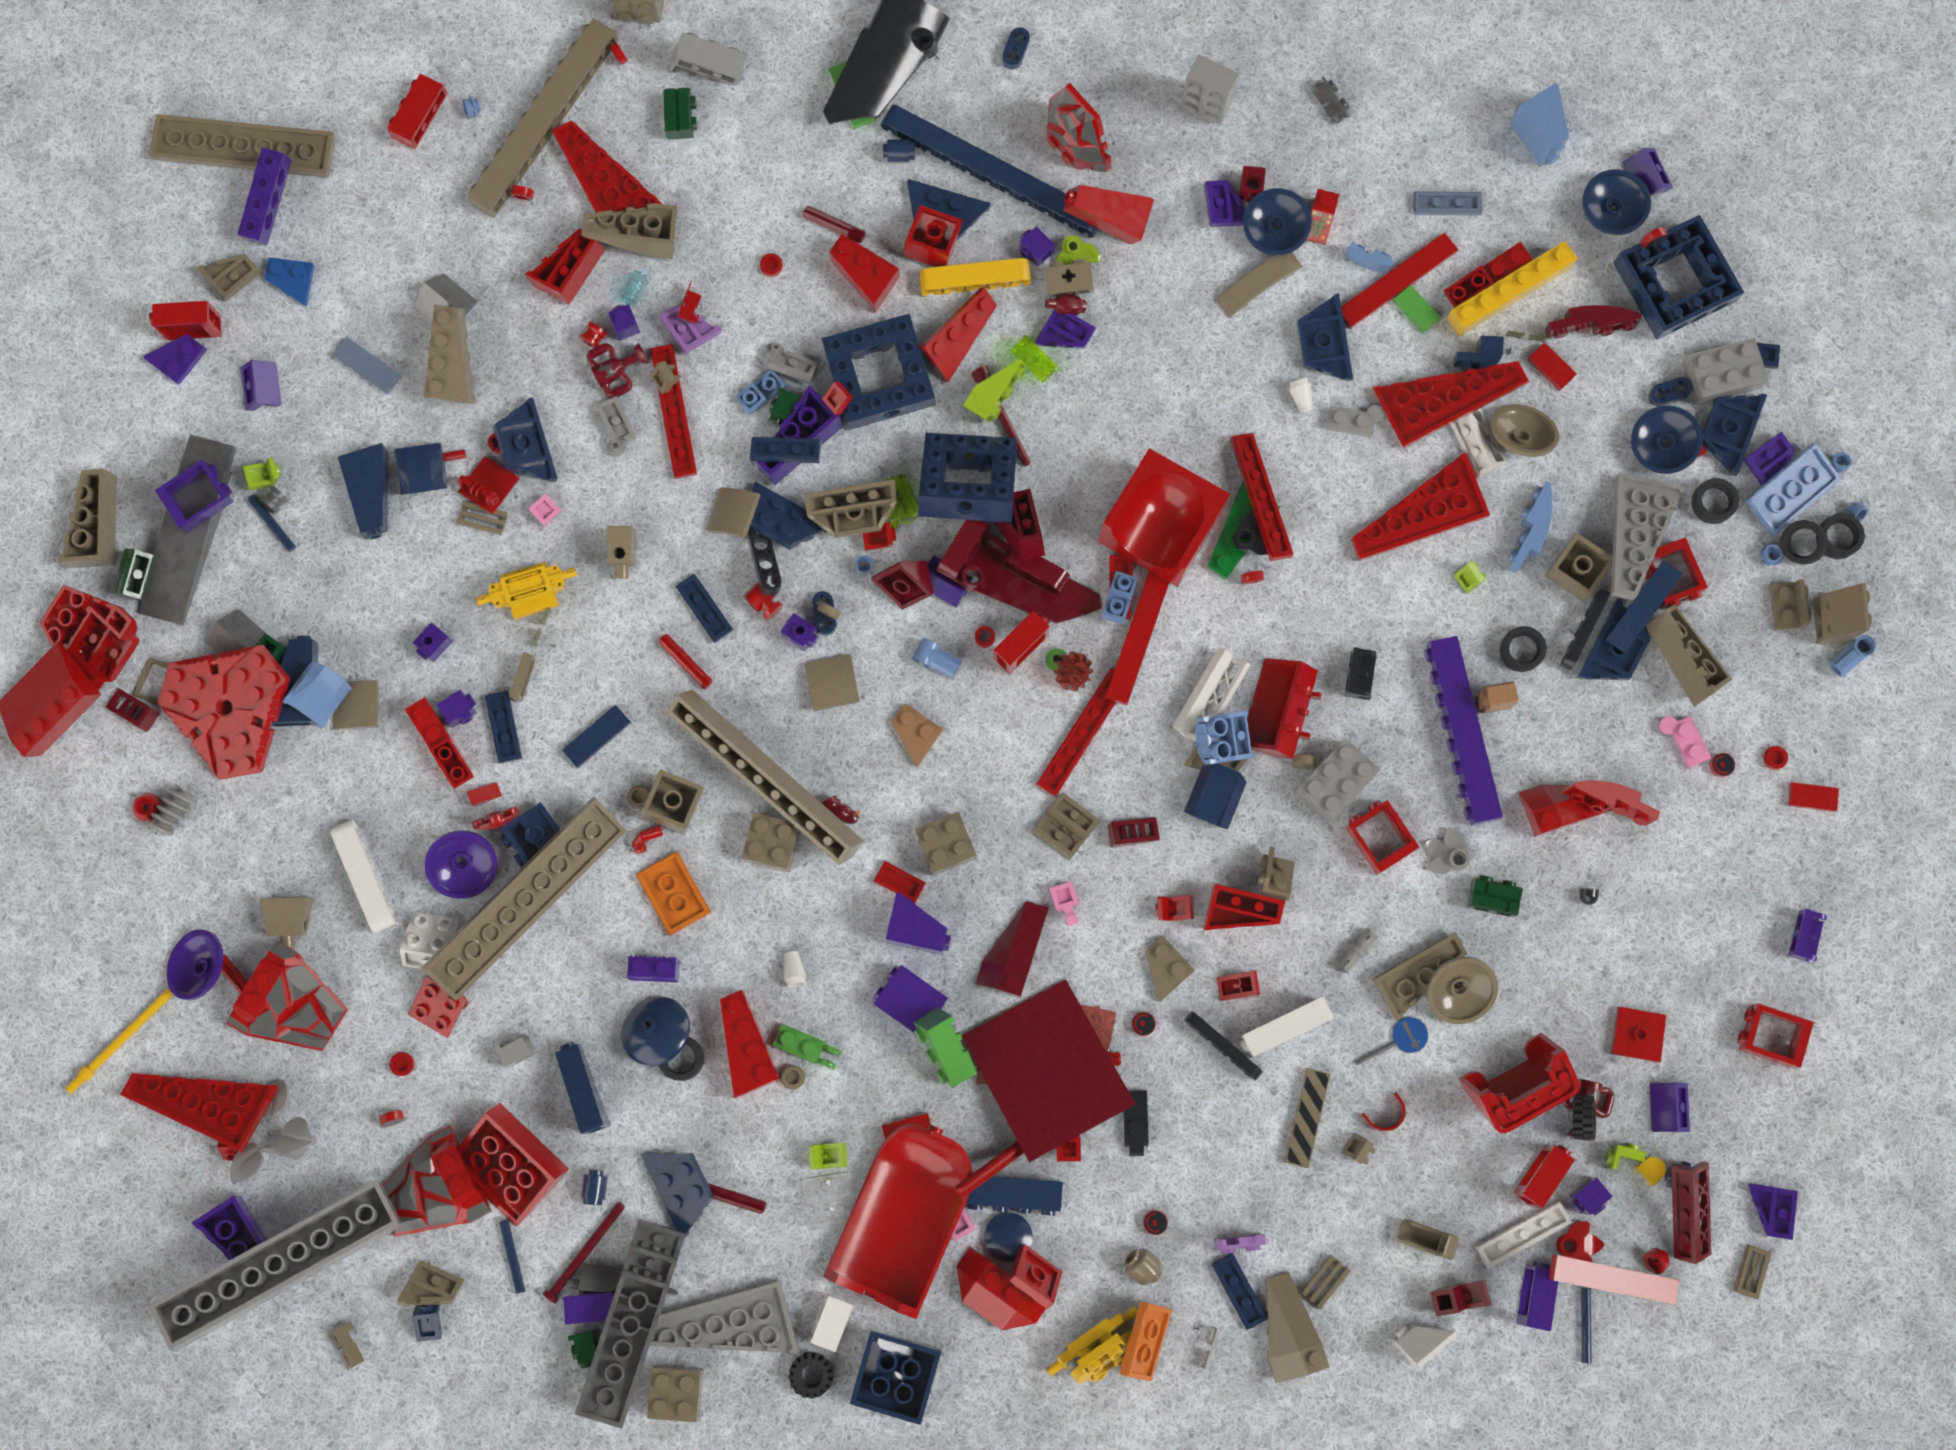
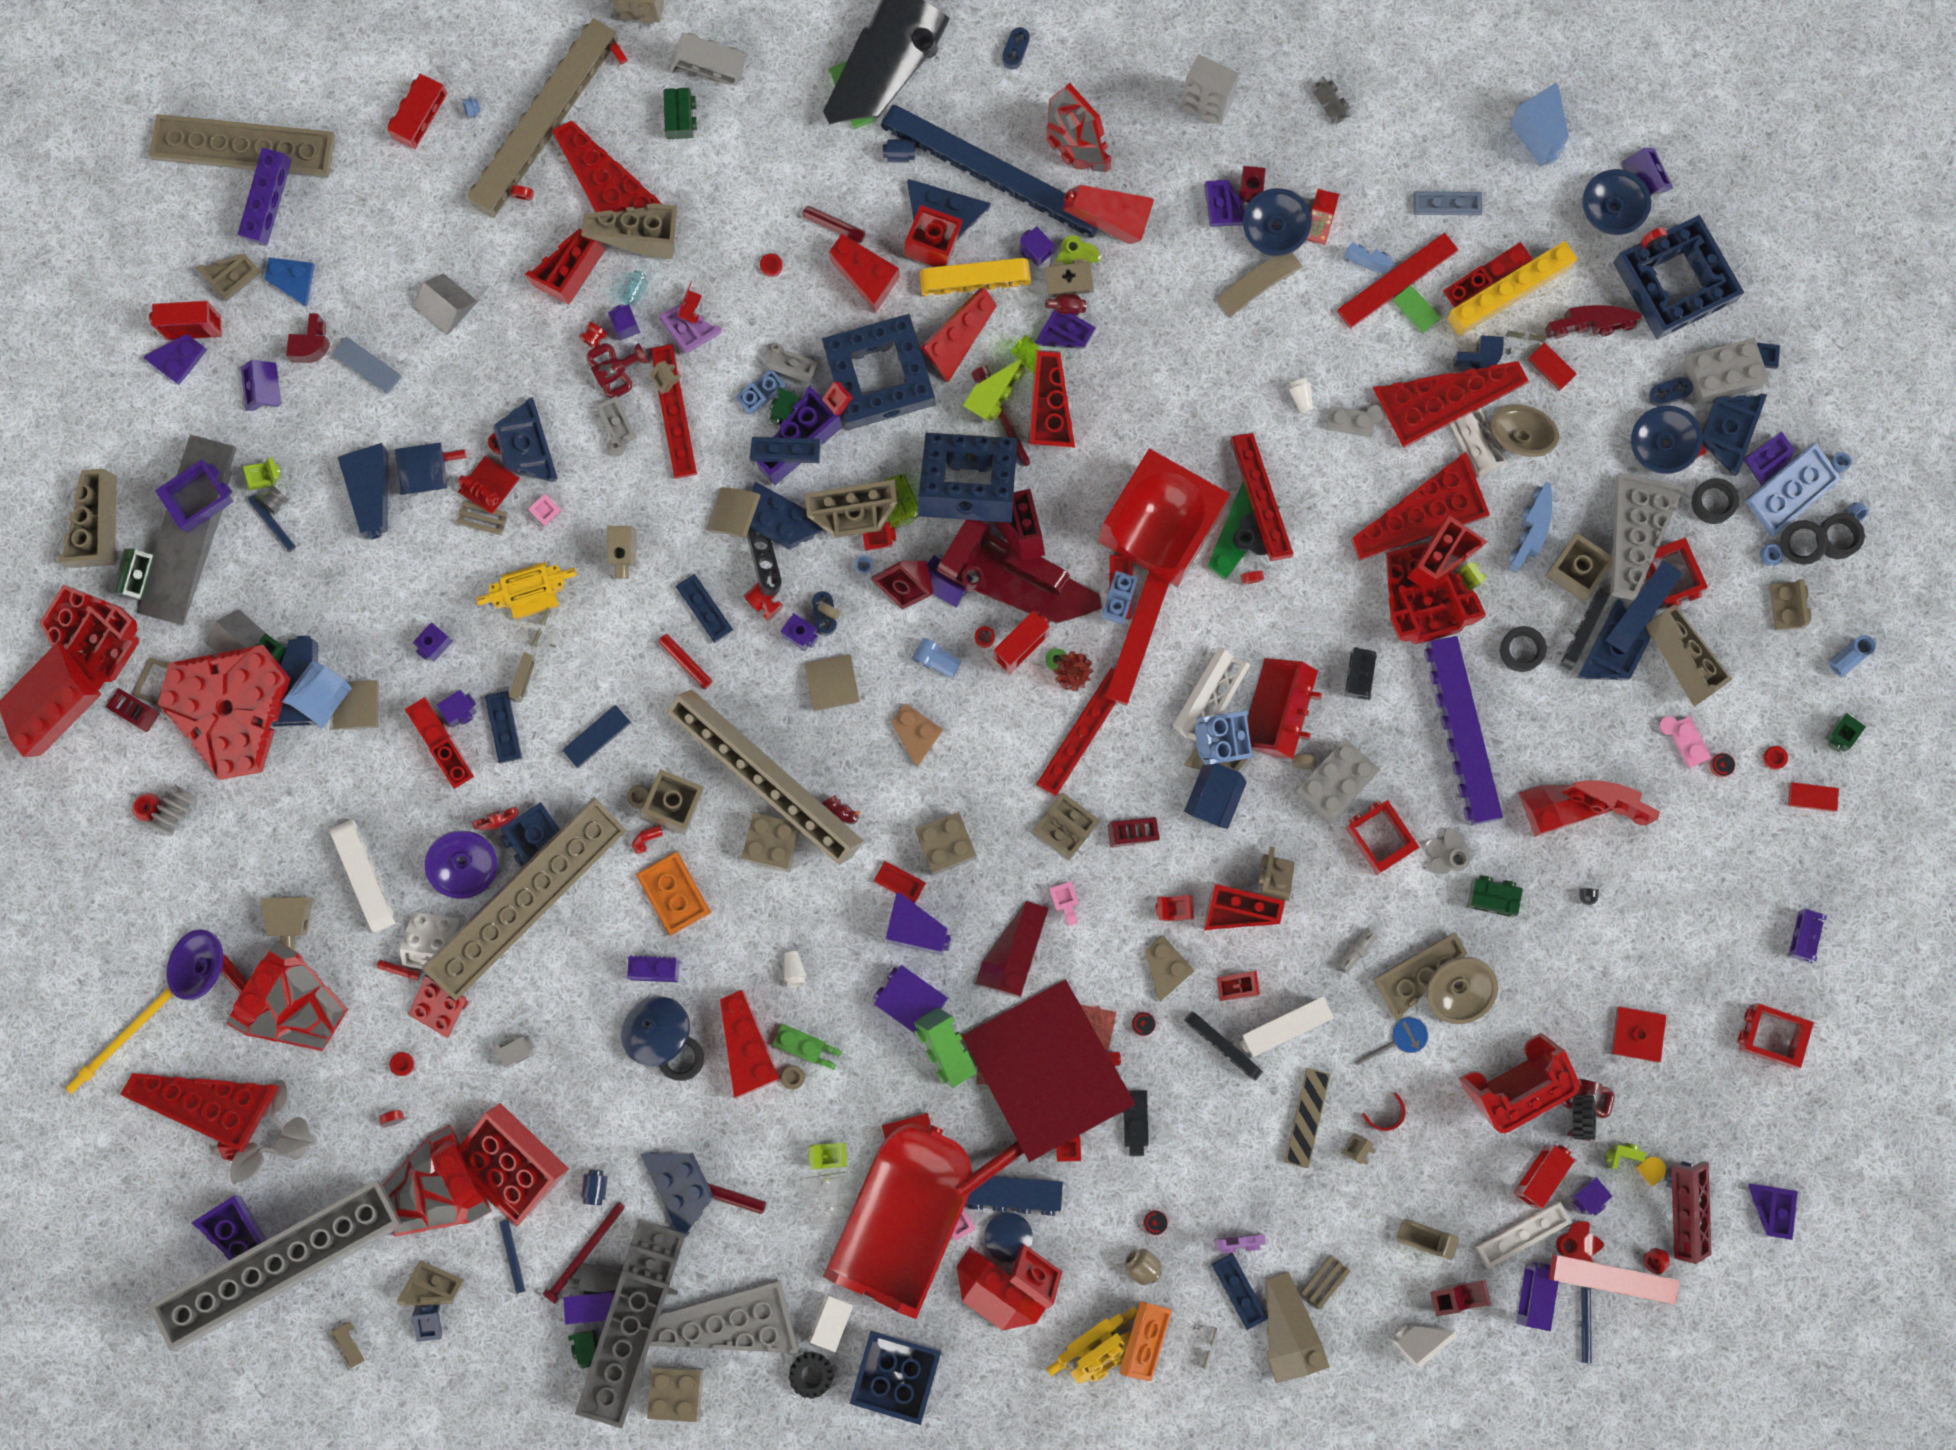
(308, 347): none -> dark red brick
(399, 970): none -> red wheel
(449, 358): dark tan wedge -> none
(484, 794): red piece -> none
(581, 1089): dark blue slope -> none
(1049, 410): none -> red wedge
(1325, 340): dark blue wing -> none
(1432, 613): none -> red wedge
(1445, 552): none -> red wedge
(1497, 697): medium nougat brick -> none
(1669, 1107): dark purple panel -> none
(1743, 1267): dark tan tile -> none
(1842, 614): dark tan slope -> none
(1849, 727): none -> dark green brick

